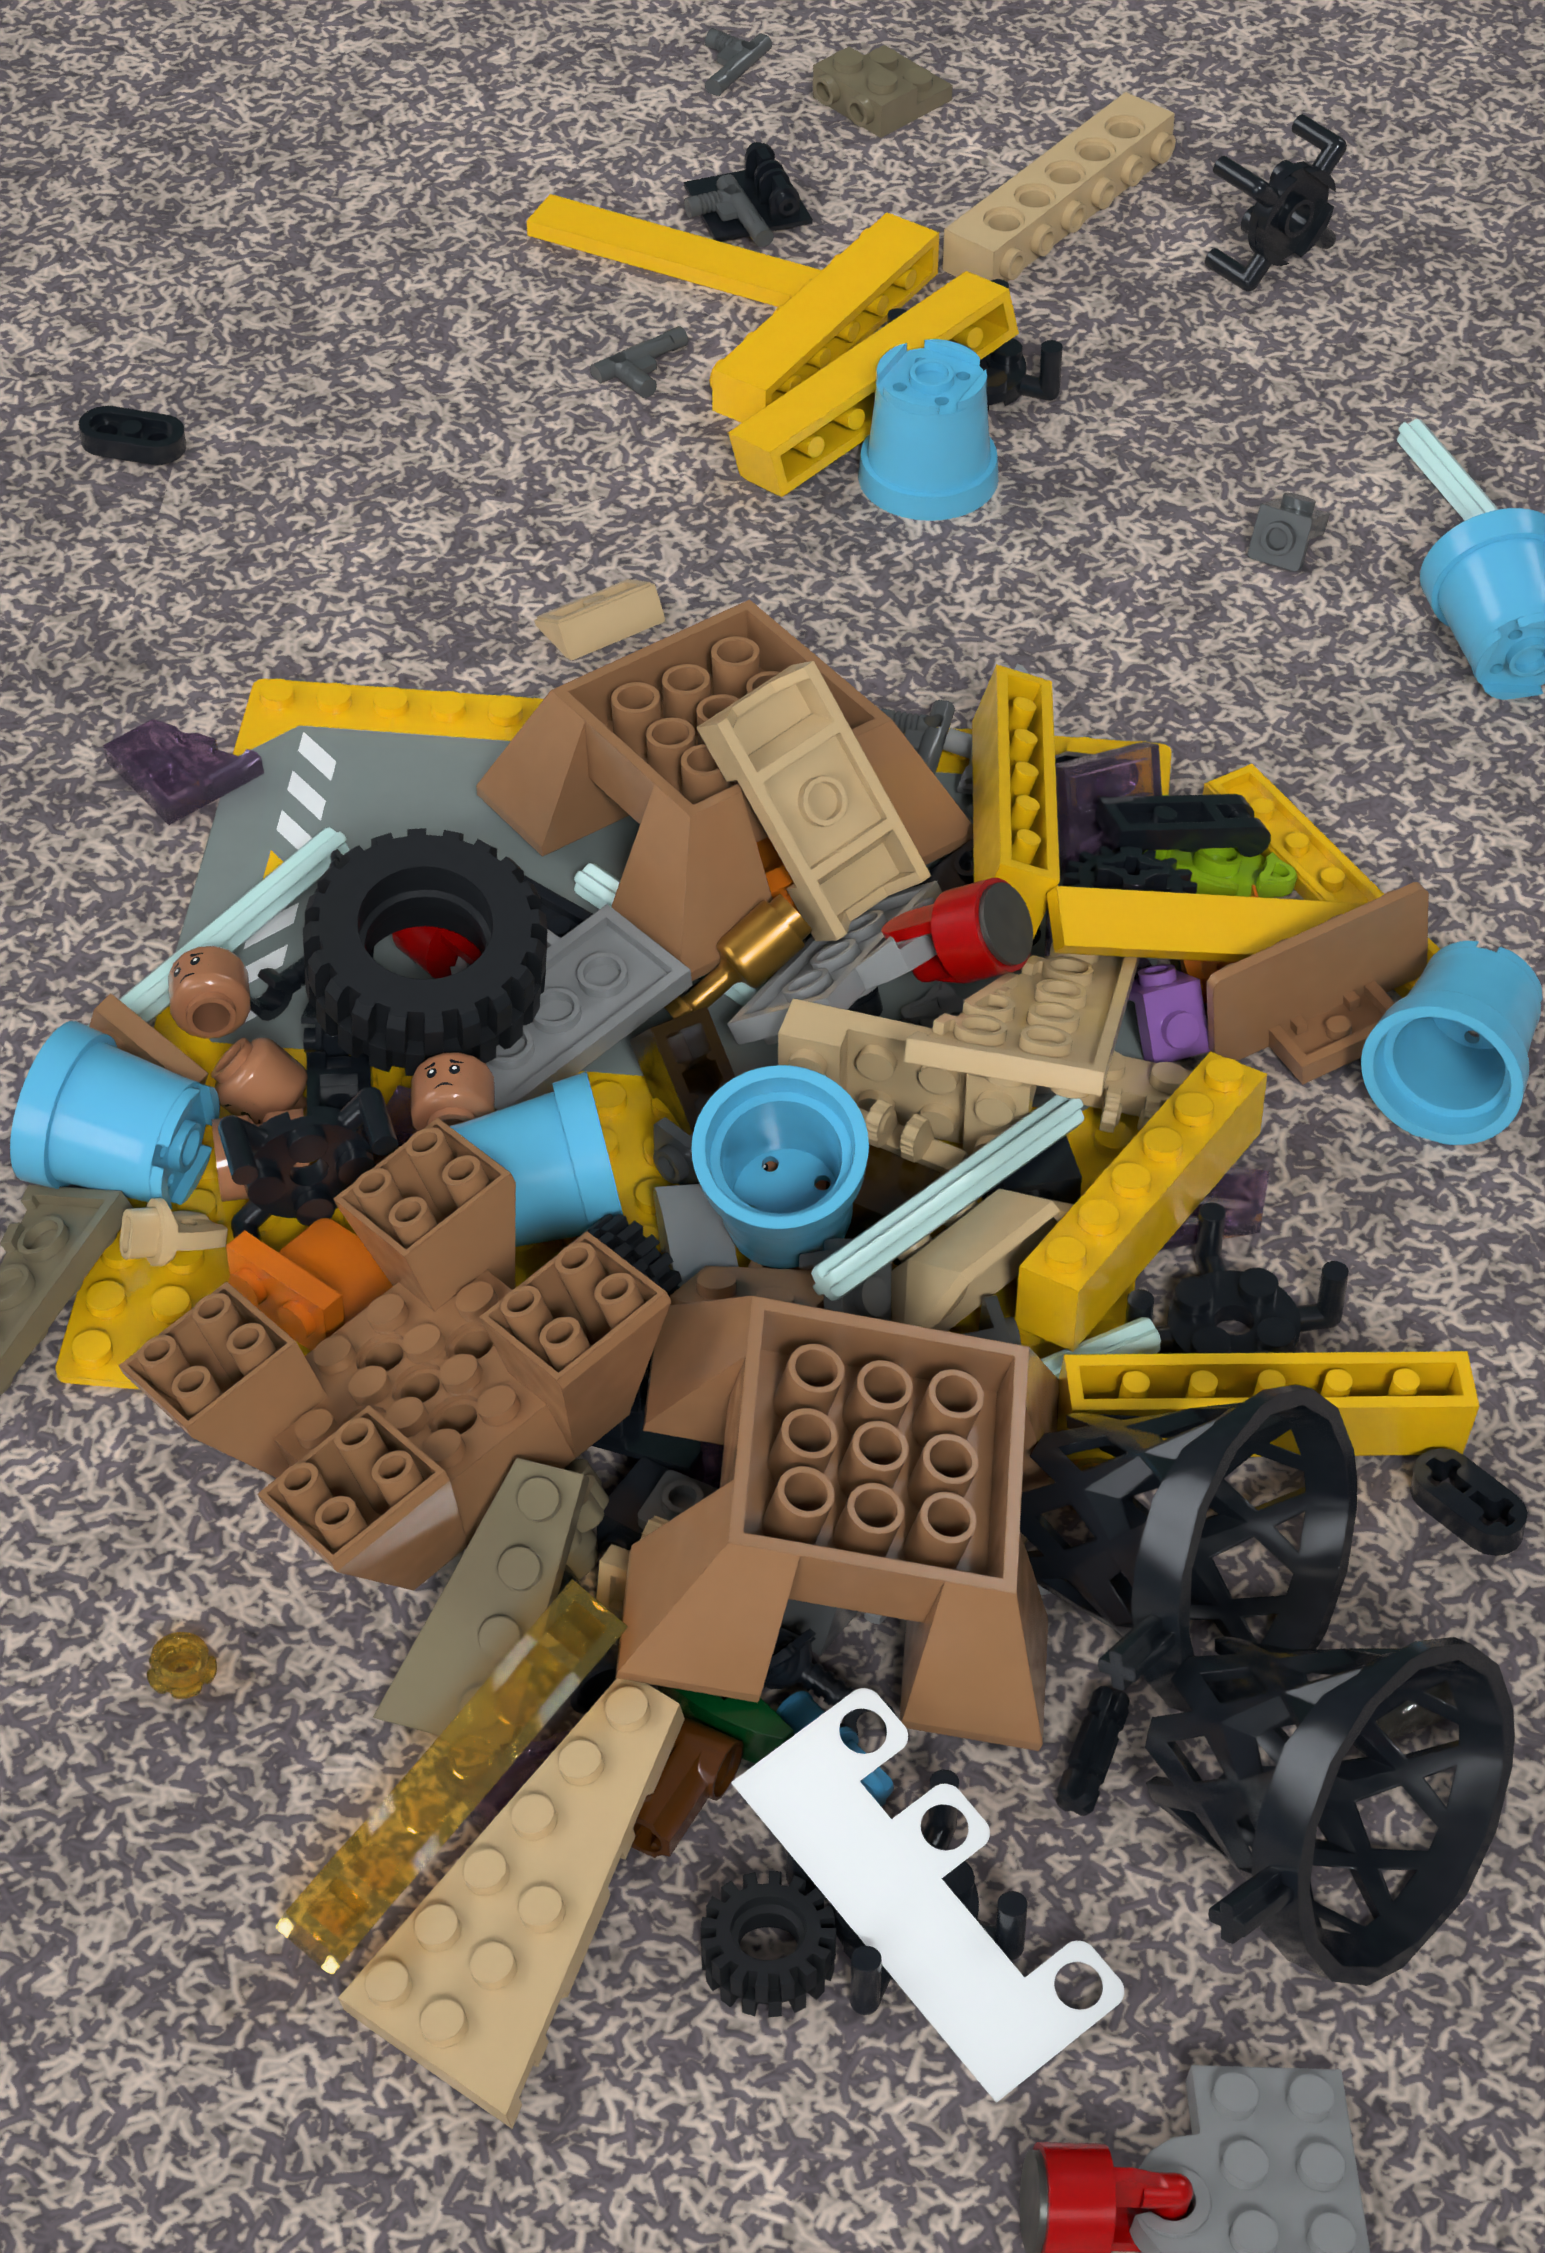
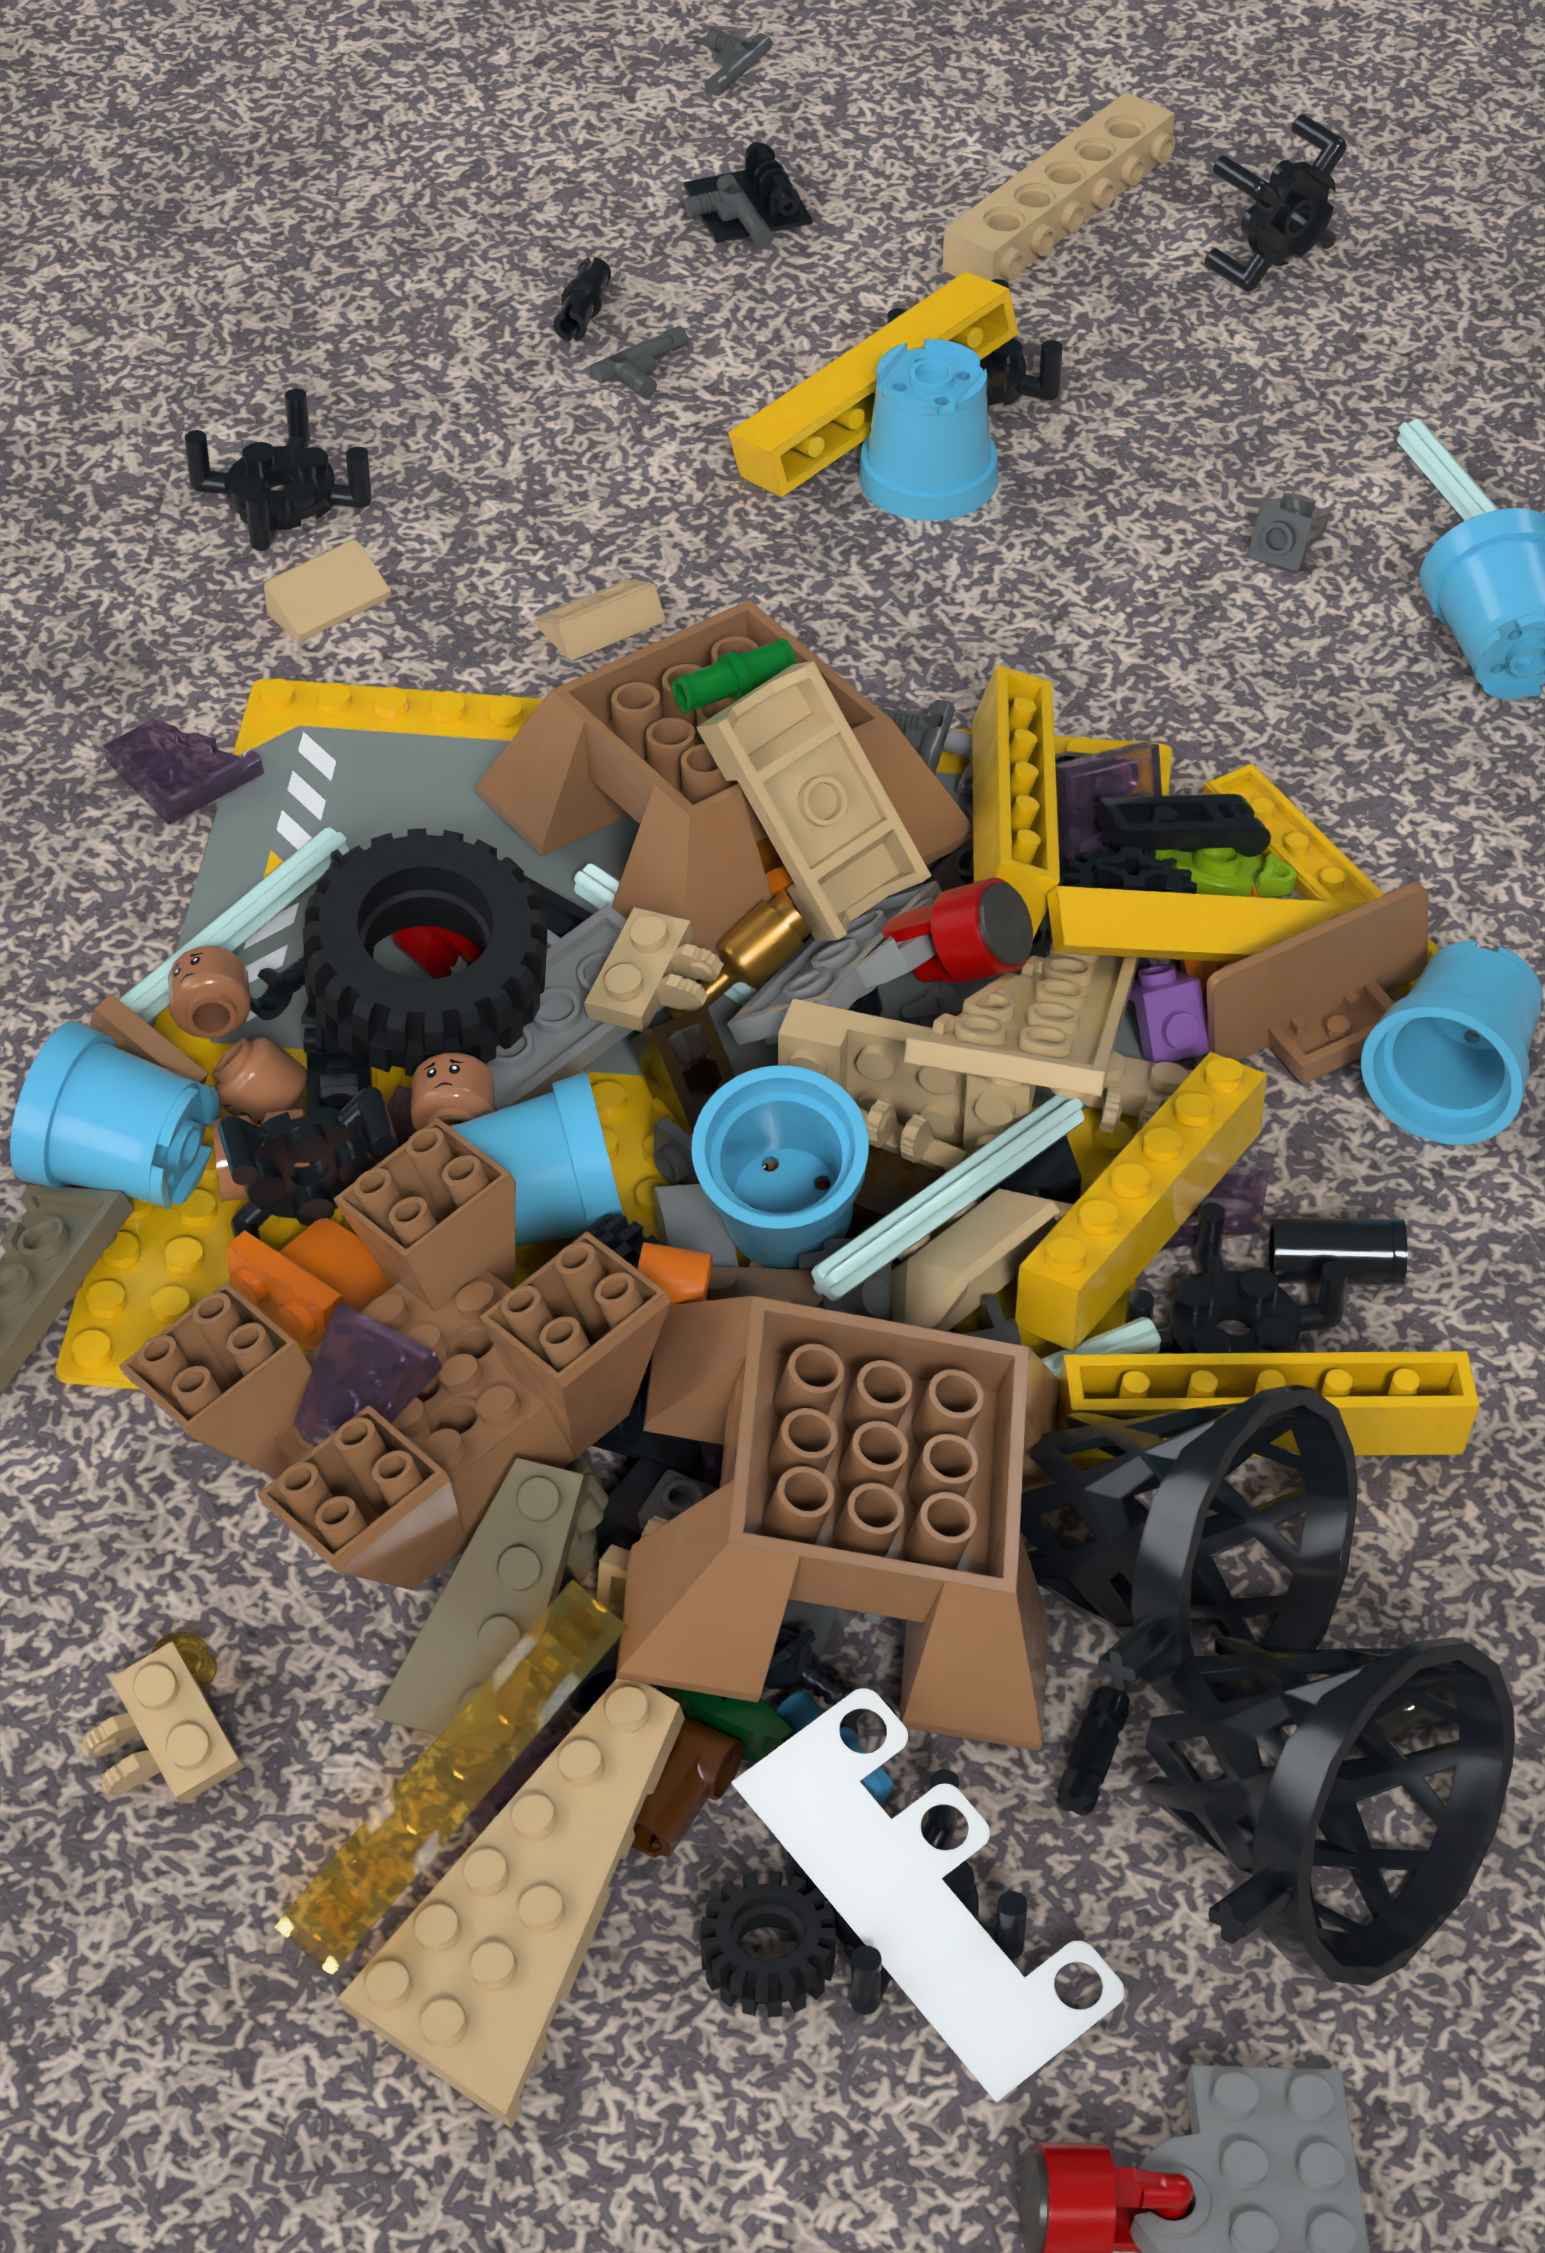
(132, 435): black plate -> none
(159, 1233): tan piece -> none
(175, 1725): none -> tan hinge
(303, 470): none -> black plate
(325, 591): none -> tan slope
(361, 1367): none -> clear purple wing
(582, 299): none -> black pin
(646, 969): none -> tan hinge
(668, 251): yellow tile -> none
(678, 1271): none -> orange piece
(732, 675): none -> green pin
(827, 316): yellow brick -> none
(878, 88): dark tan plate -> none
(1368, 1247): none -> black pin
(1468, 1501): black beam -> none

